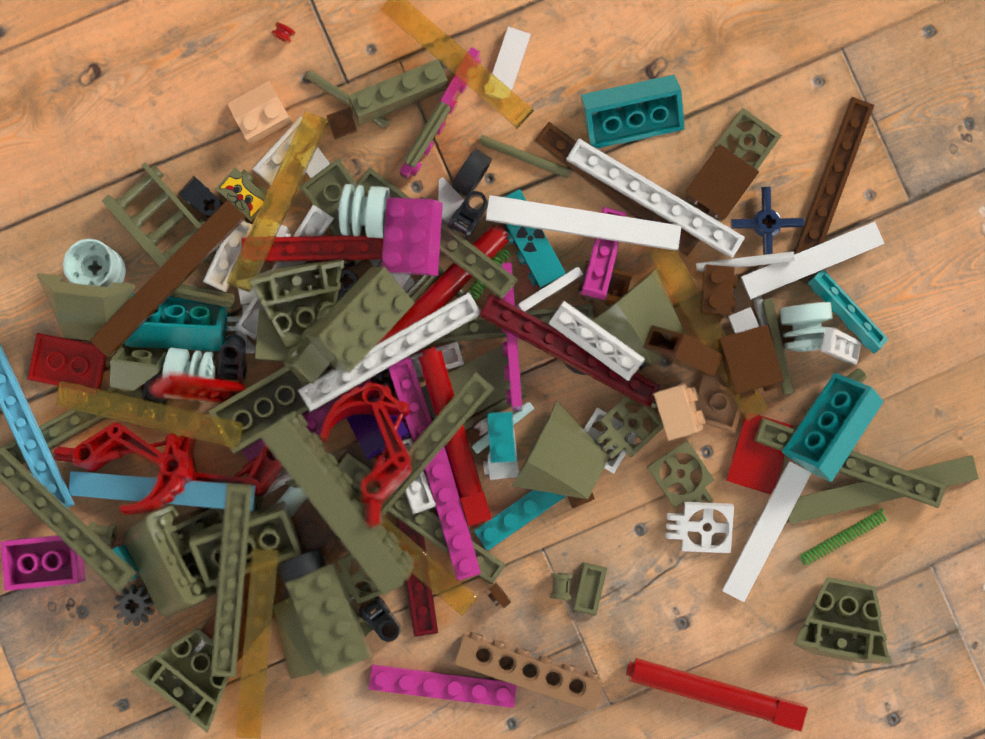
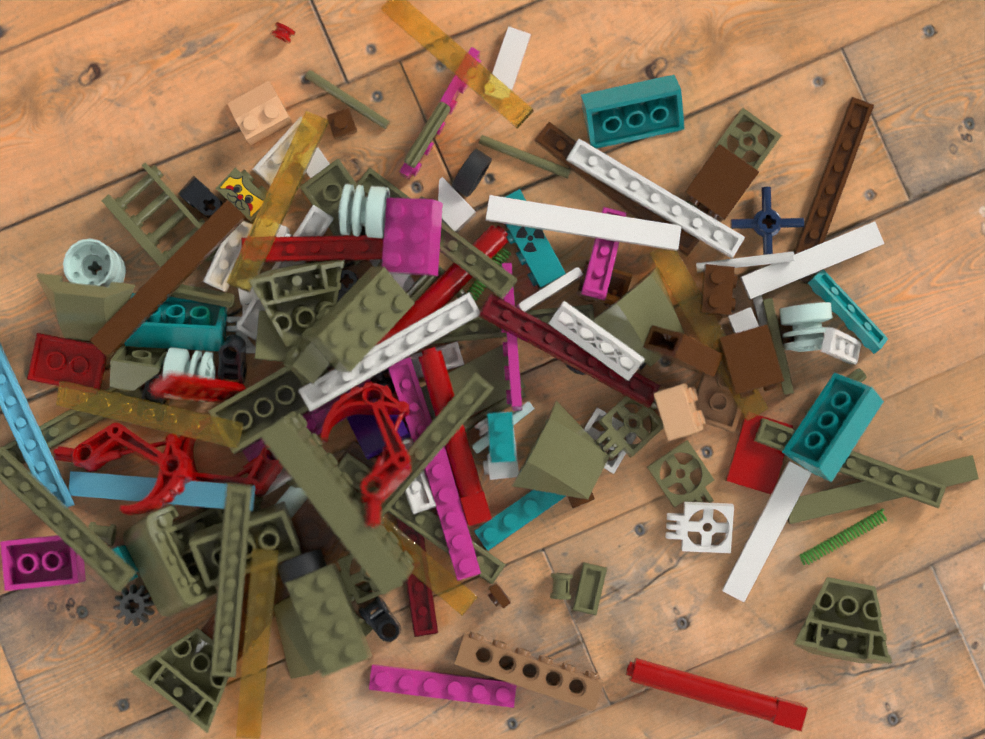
(398, 92): olive brick -> none
(468, 215): black piece -> none

